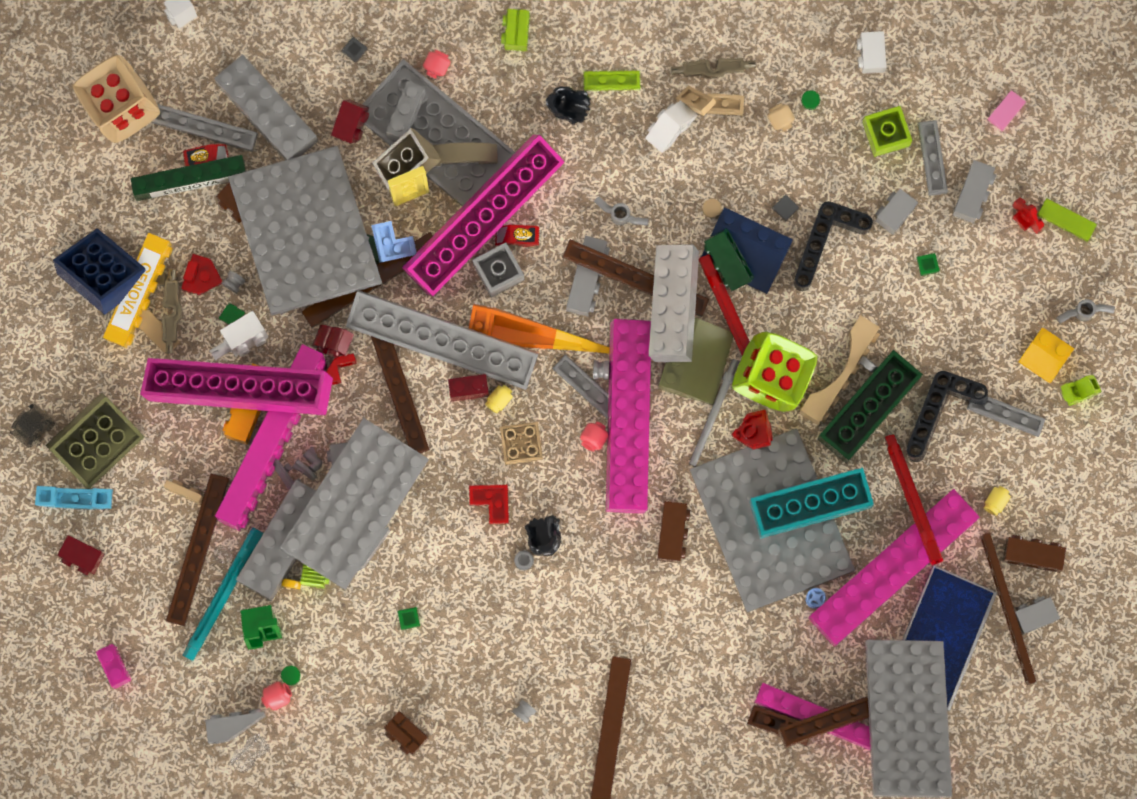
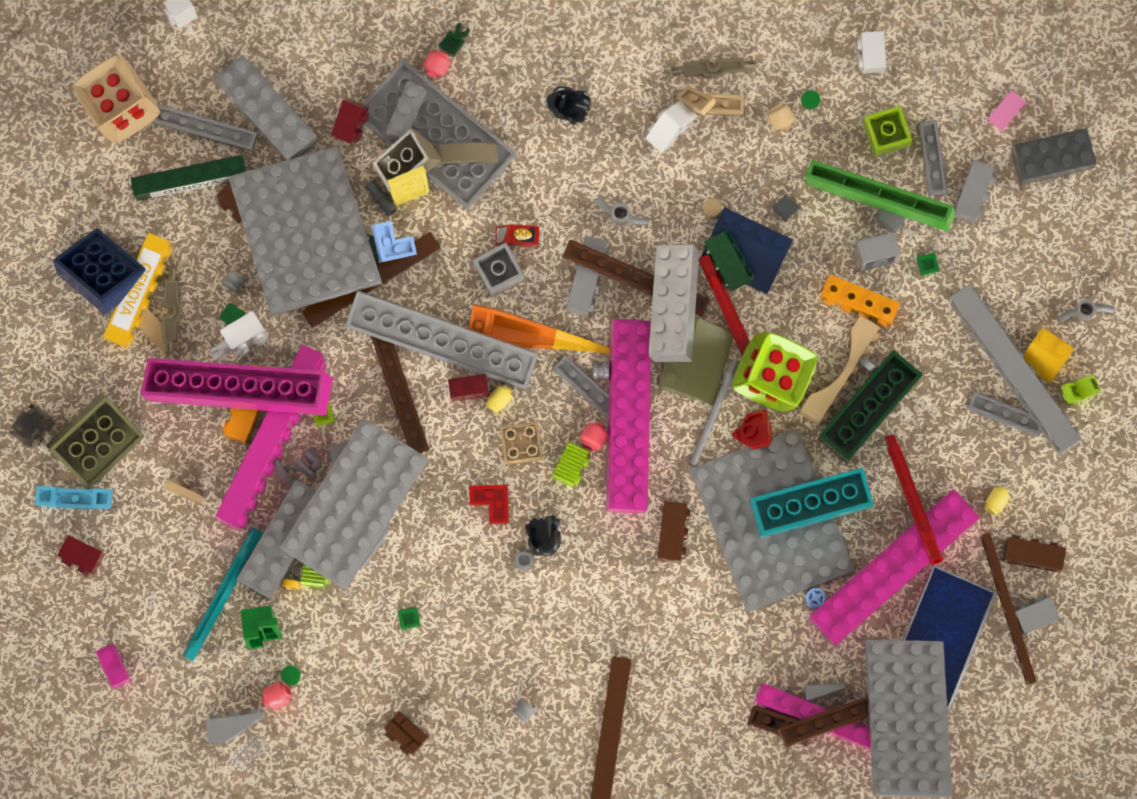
(197, 550): reddish brown tile -> none
(200, 275): red plate -> none
(205, 154): slope -> none
(324, 419): none -> lime tile
(332, 340): dark red brick -> none
(340, 362): red slope -> none
(354, 49): dark grey tile -> none
(380, 197): none -> dark grey pin
(453, 41): none -> dark green plate
(483, 214): dark pink brick -> none
(516, 29): lime brick -> none
(571, 464): none -> lime brick
(611, 80): lime tile -> none
(818, 691): none -> light grey slope
(820, 238): black beam -> none
(859, 300): none -> light orange brick
(877, 251): none -> light grey brick
(880, 195): none -> bright green brick
(937, 408): black beam -> none
(1015, 370): none -> light grey brick
(1027, 216): red plate -> none
(1053, 156): none -> dark grey brick
(1067, 219): lime tile -> none

